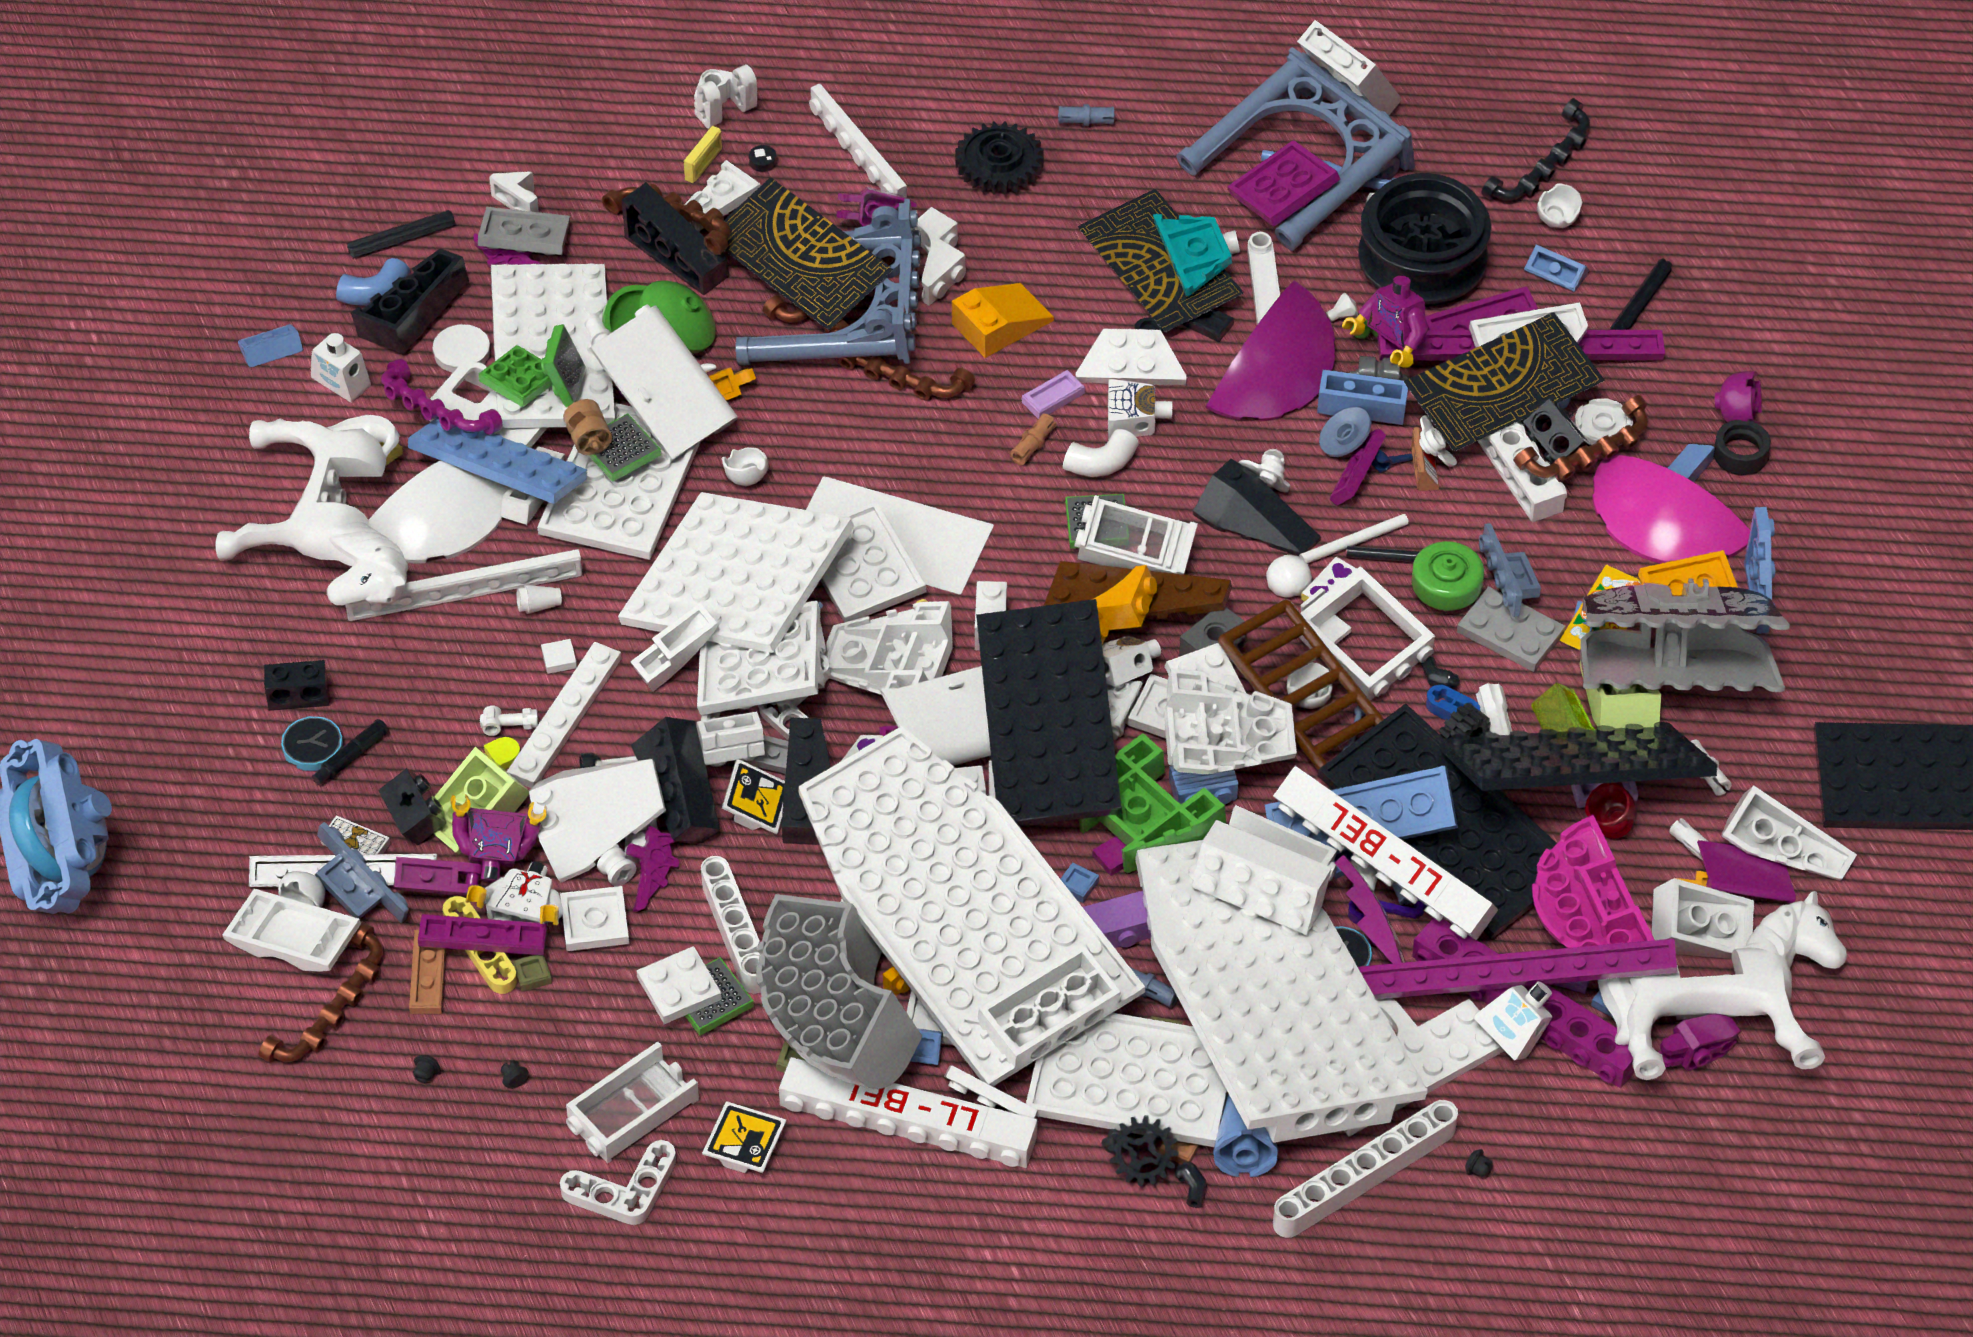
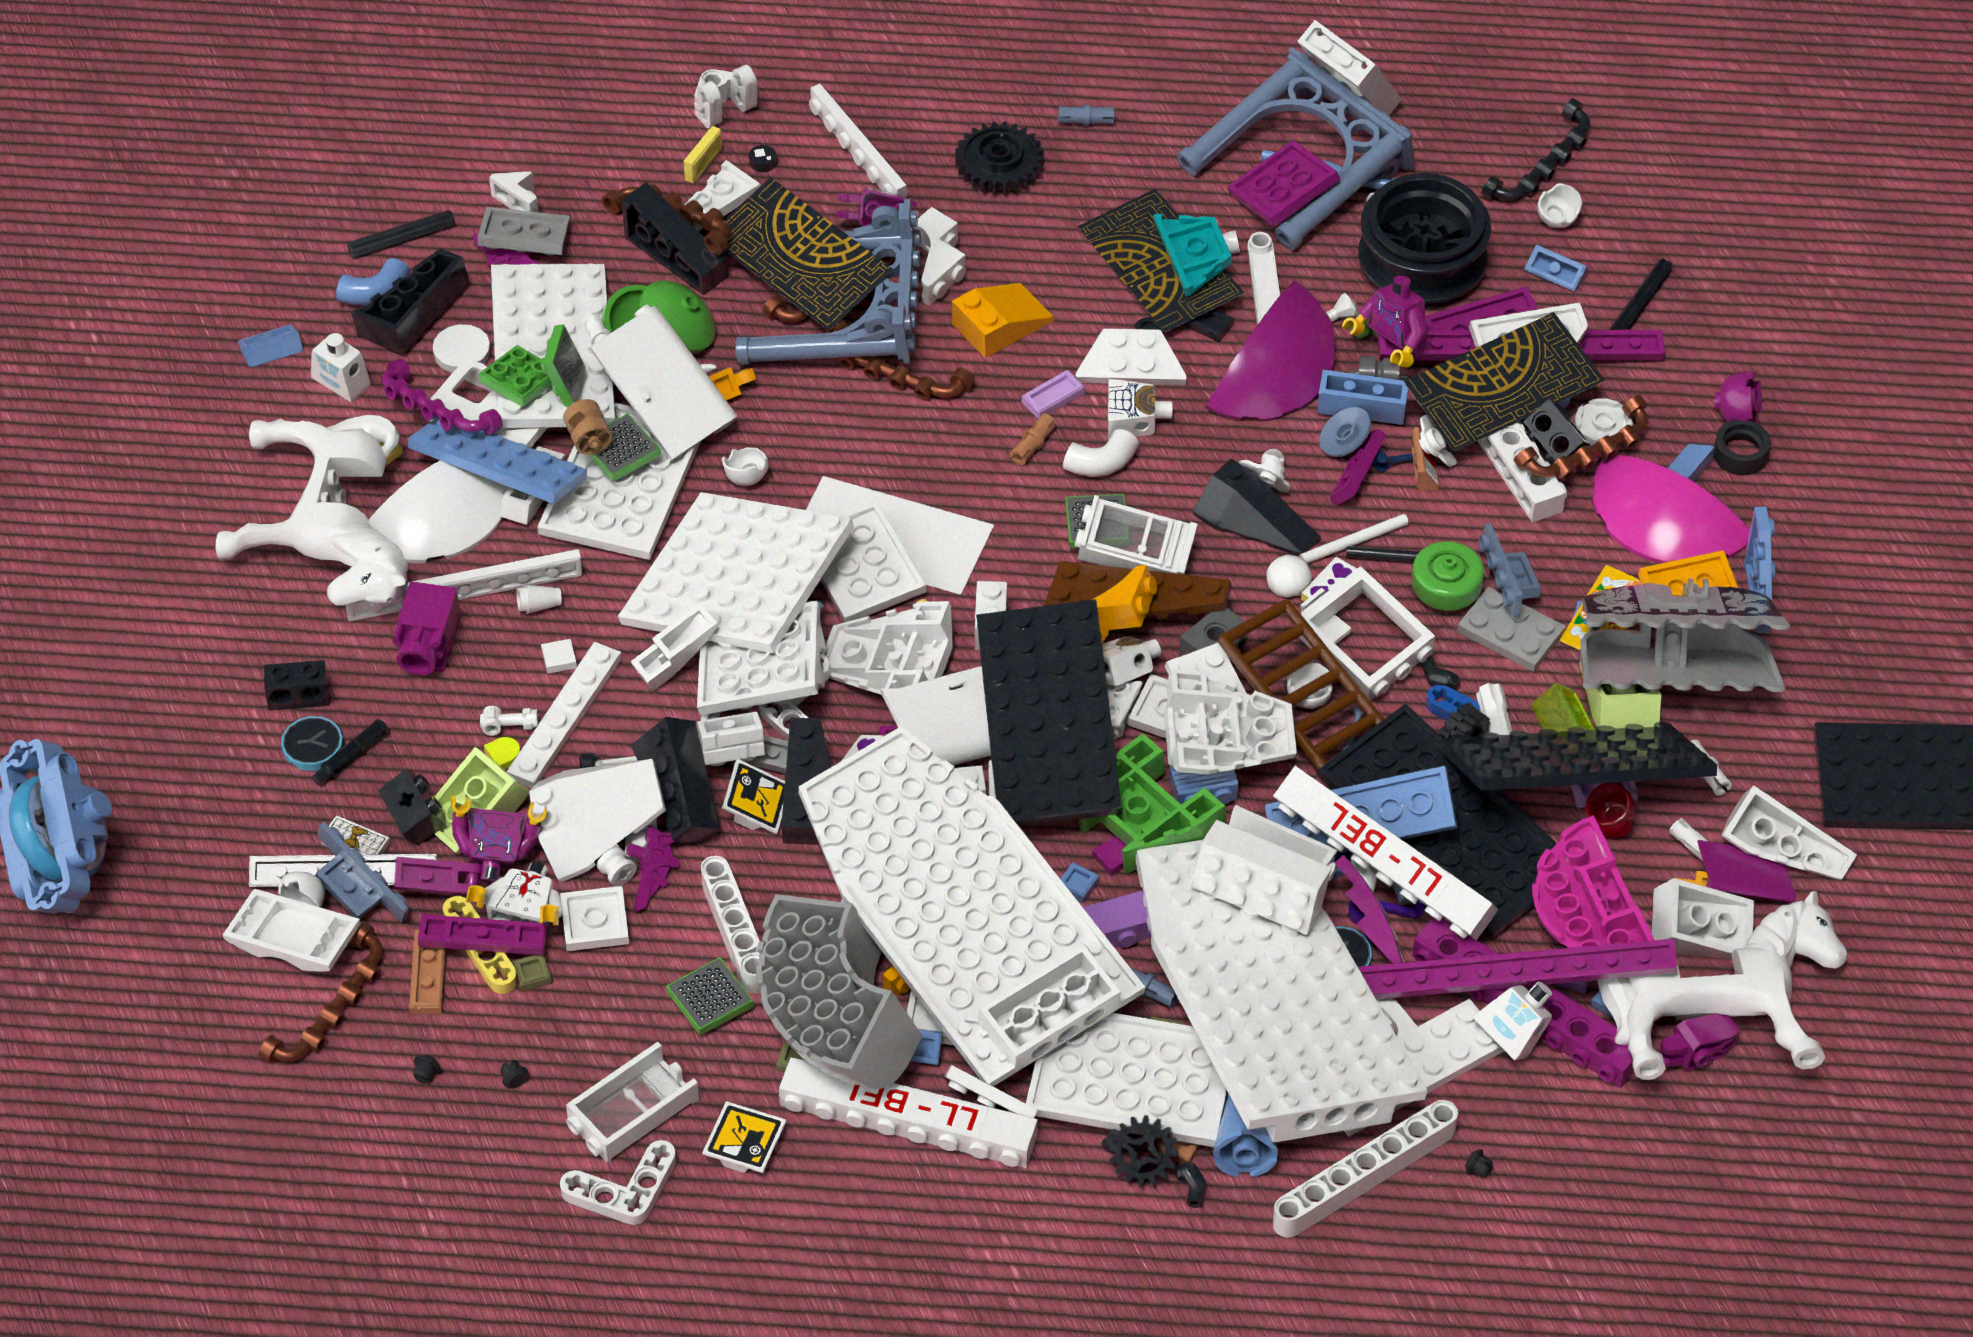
(426, 627): none -> magenta piece
(679, 985): white plate -> none

